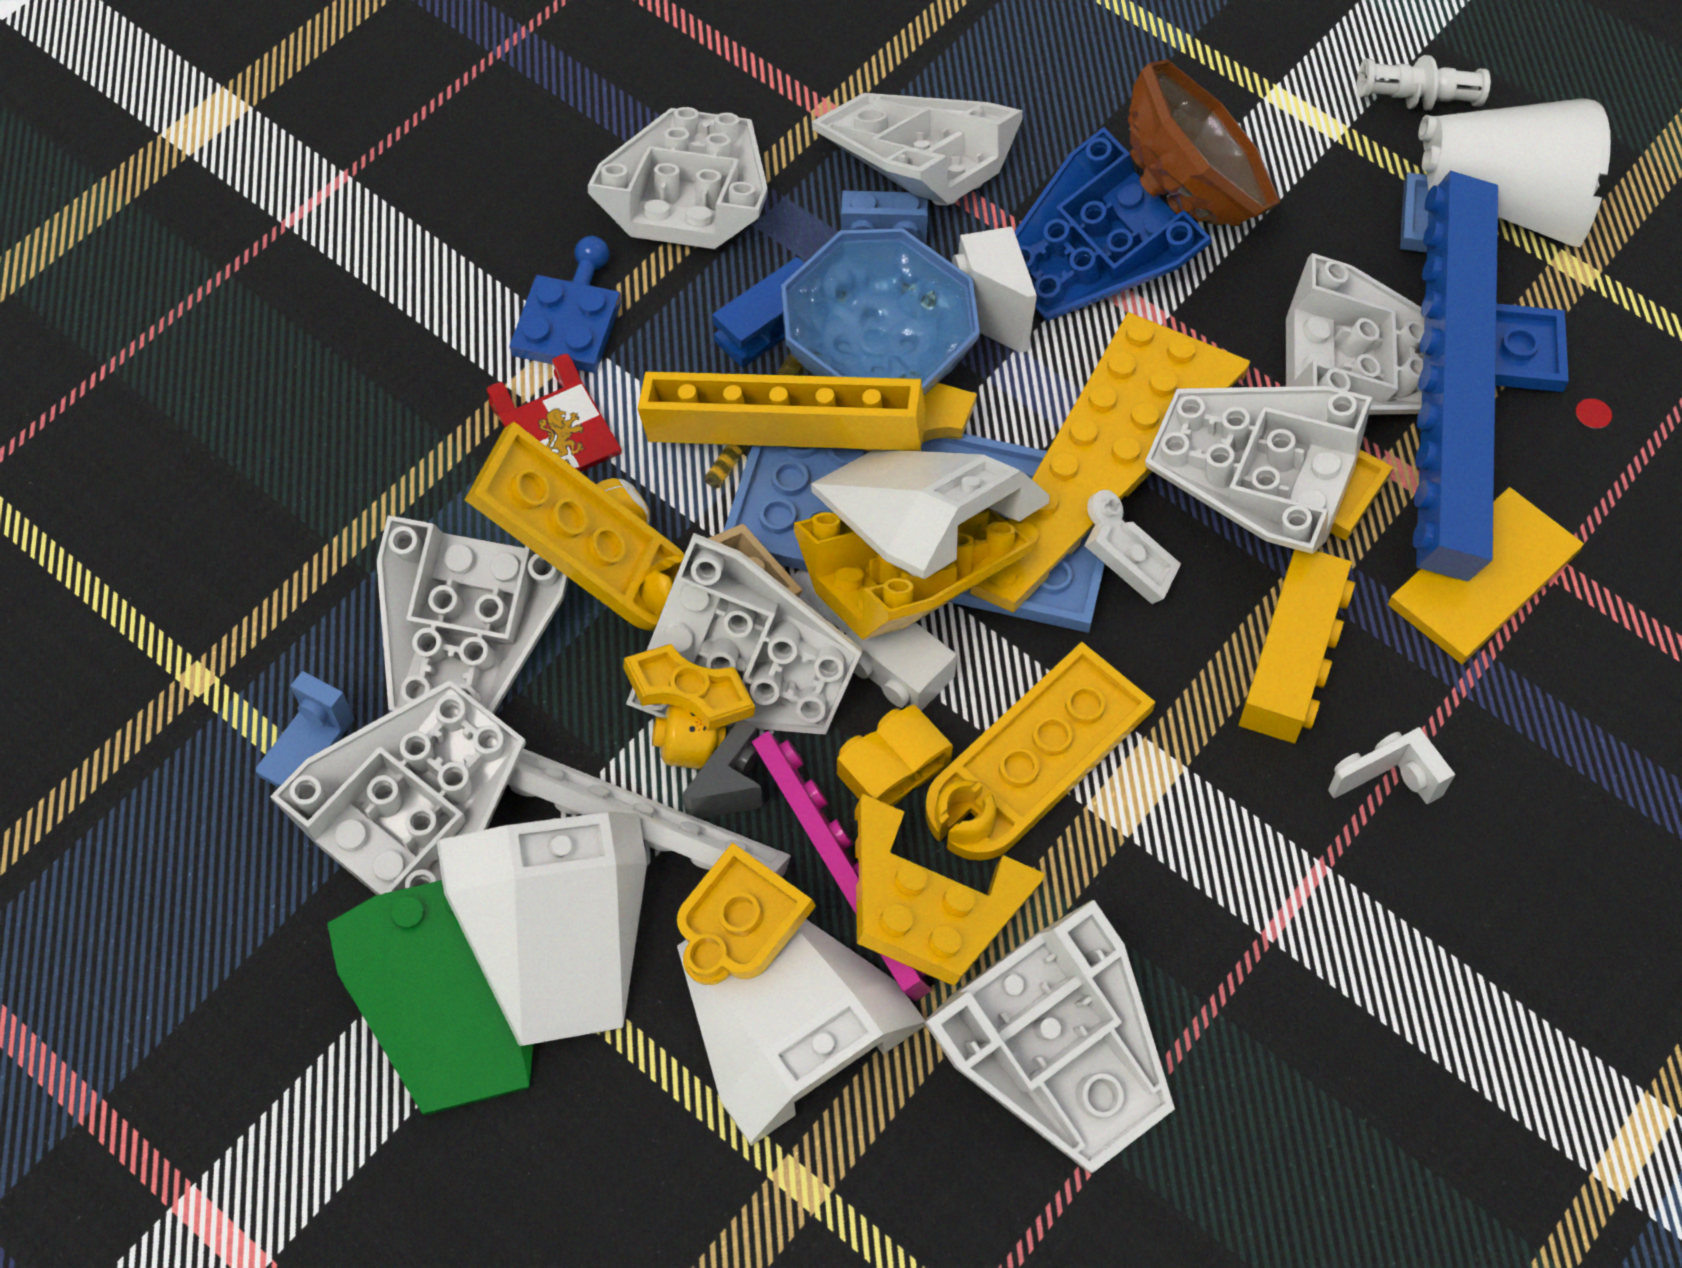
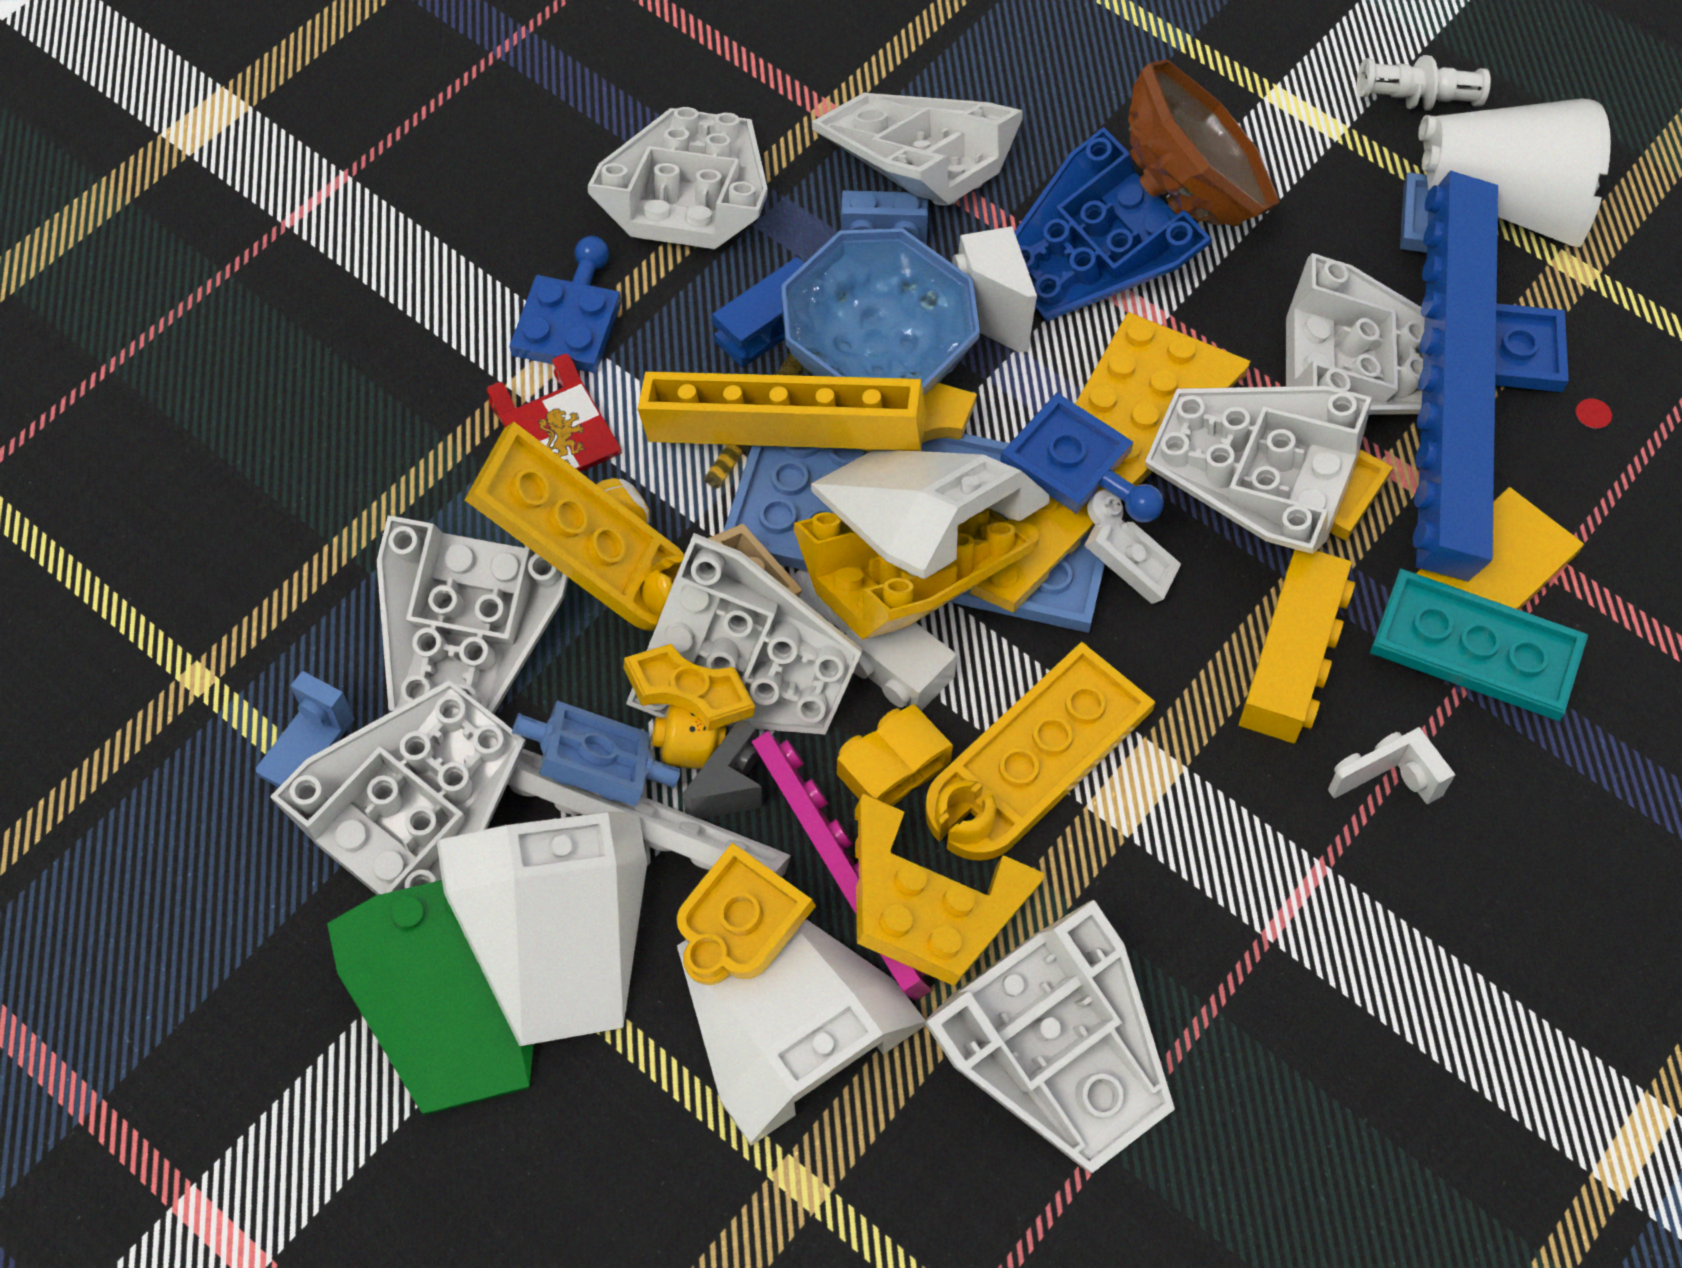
(595, 753): none -> medium blue plate
(1075, 456): none -> blue plate
(1480, 644): none -> teal tile

